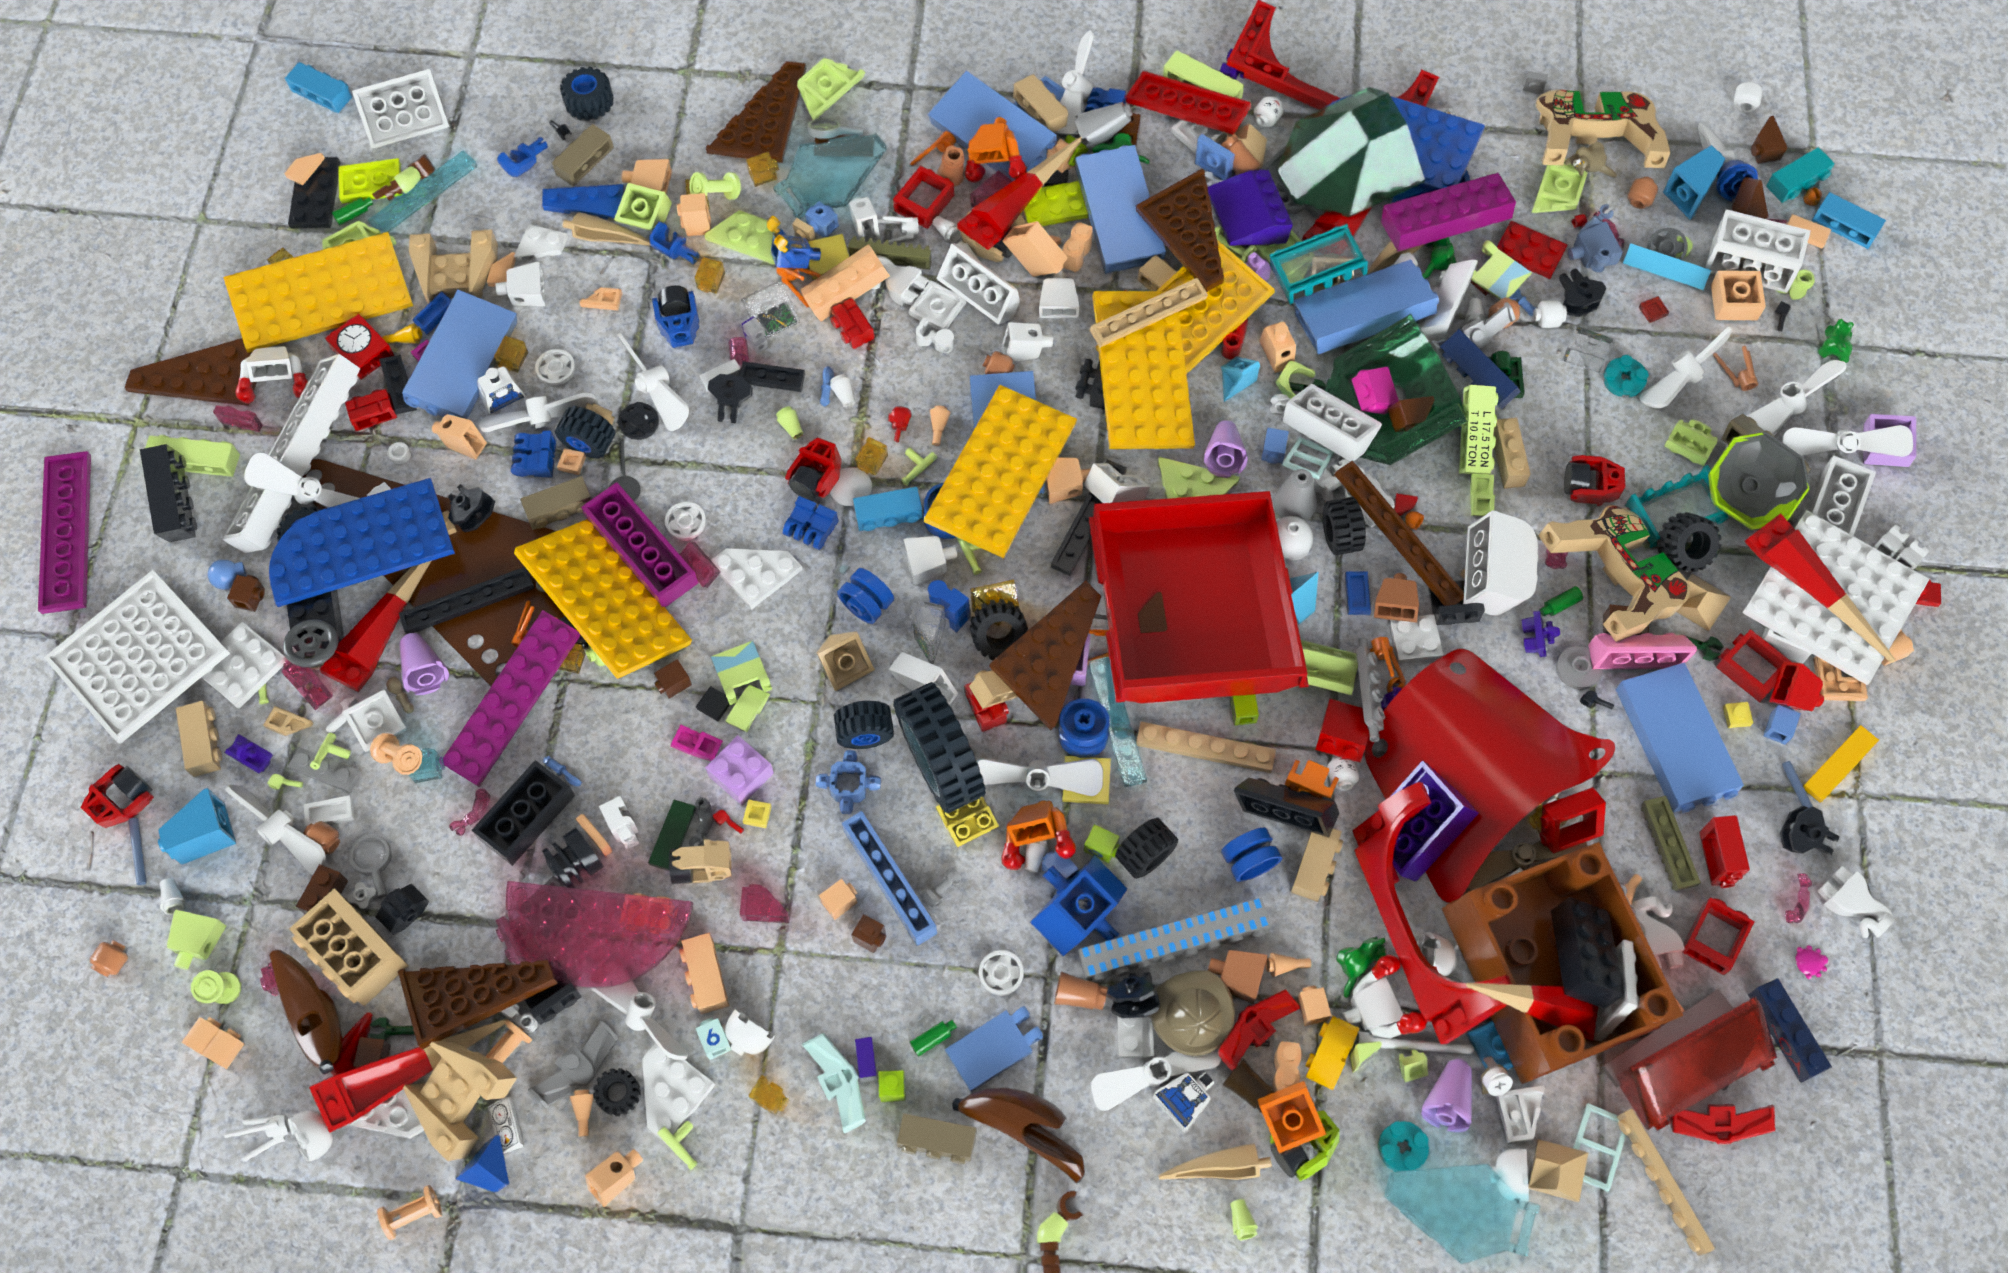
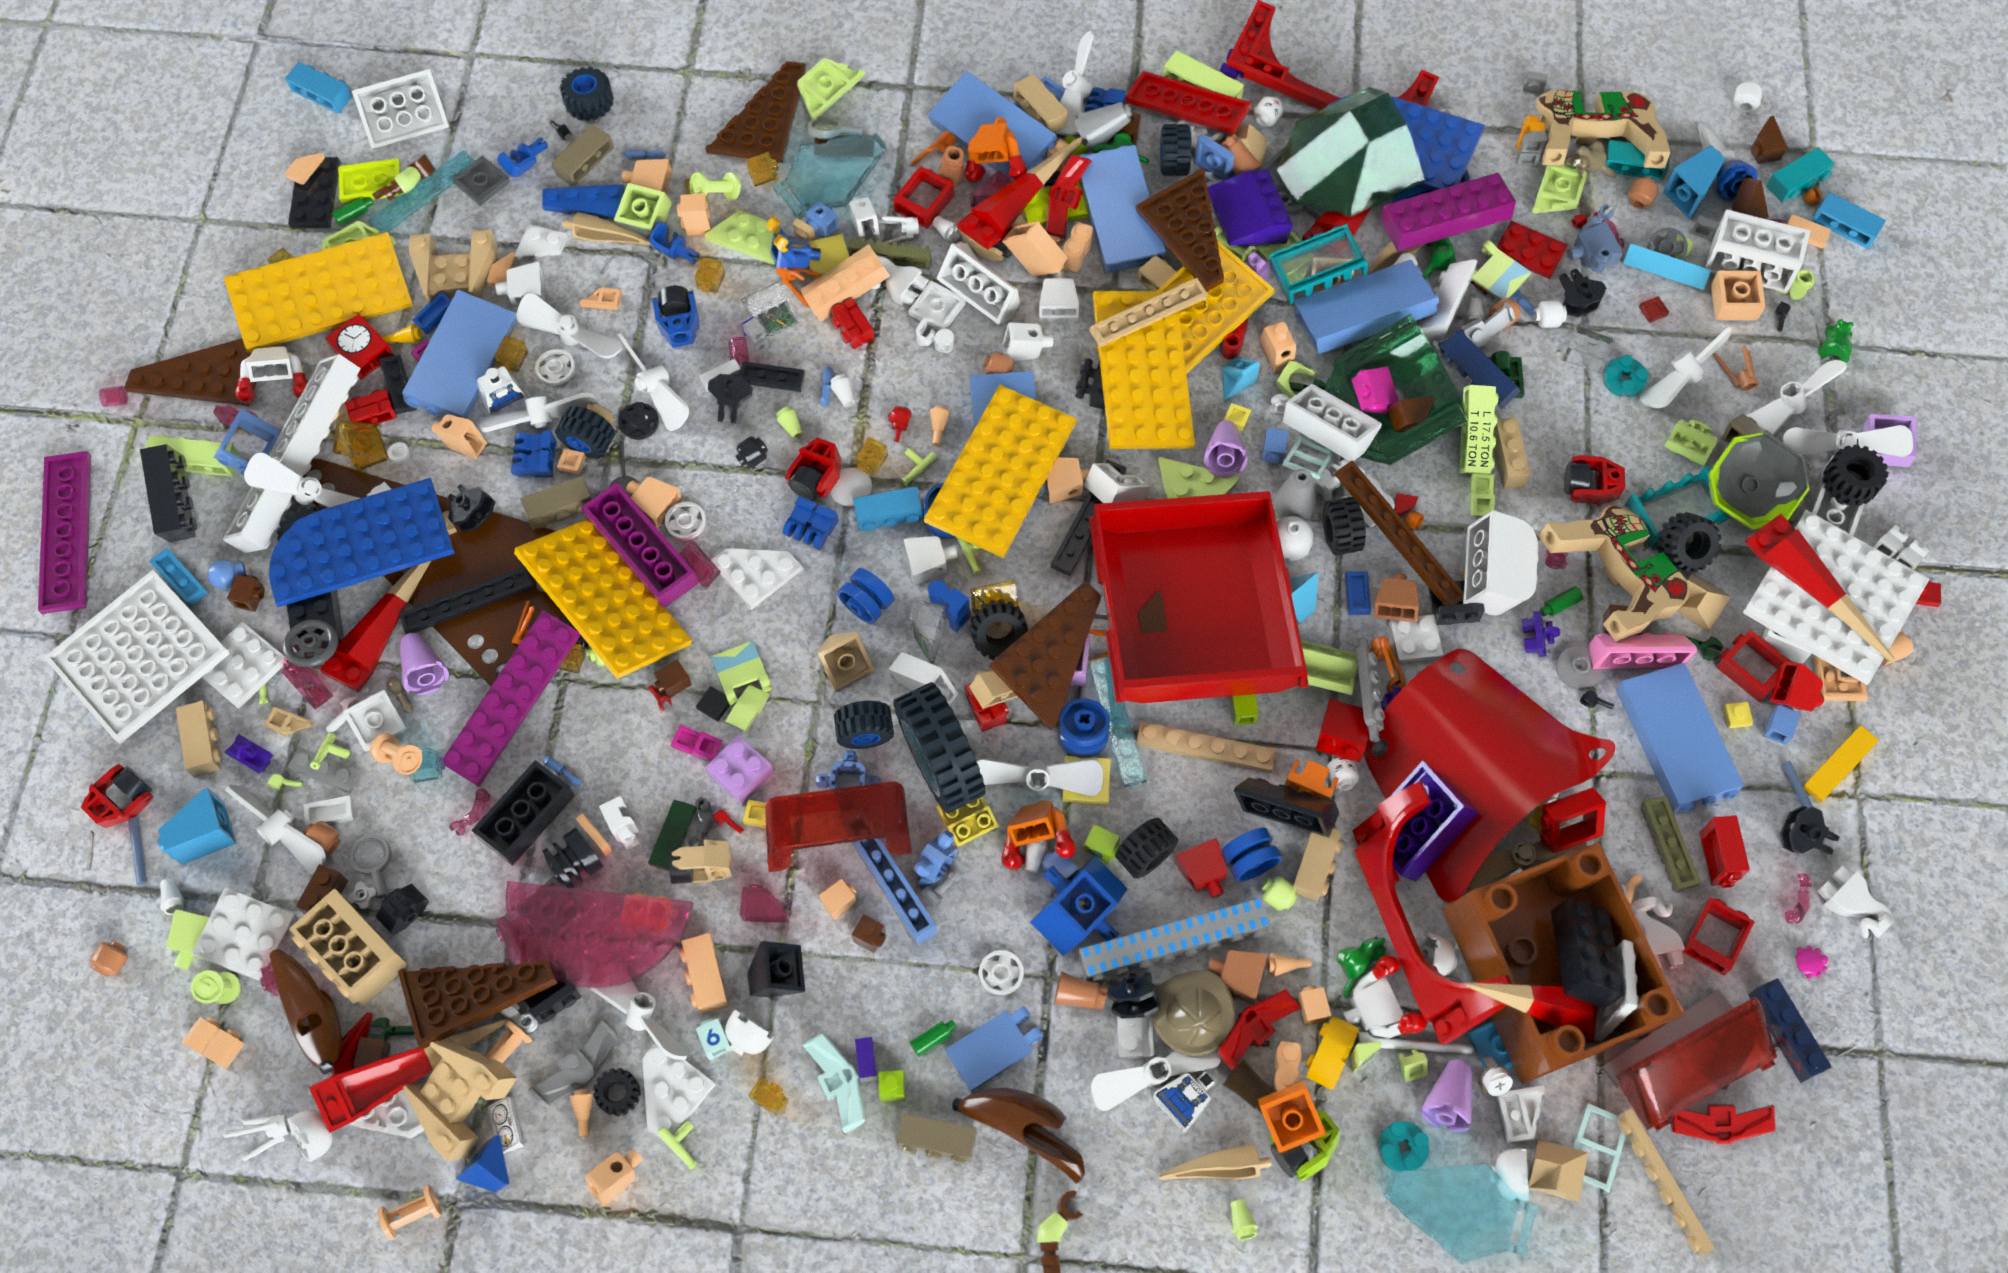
(113, 396): none -> clear pink beam
(178, 577): none -> dark azure plate
(242, 934): none -> white plate
(253, 425): none -> medium blue window
(360, 443): none -> clear yellow slope
(481, 180): none -> dark grey plate
(539, 315): none -> white piece
(644, 154): none -> medium blue piece
(654, 498): none -> light nougat torso
(659, 697): none -> red hand
(751, 452): none -> black head
(776, 970): none -> black slope
(836, 818): none -> clear red windscreen
(935, 859): none -> medium blue piece
(1065, 195): none -> red plate
(1175, 150): none -> black wheel
(1203, 867): none -> red torso
(1238, 415): none -> light yellow plate
(1279, 892): none -> yellowish green head
(1531, 141): none -> light grey hips
(1629, 160): none -> teal brick
(1704, 227): none -> light grey plate
(1862, 462): none -> black tyre

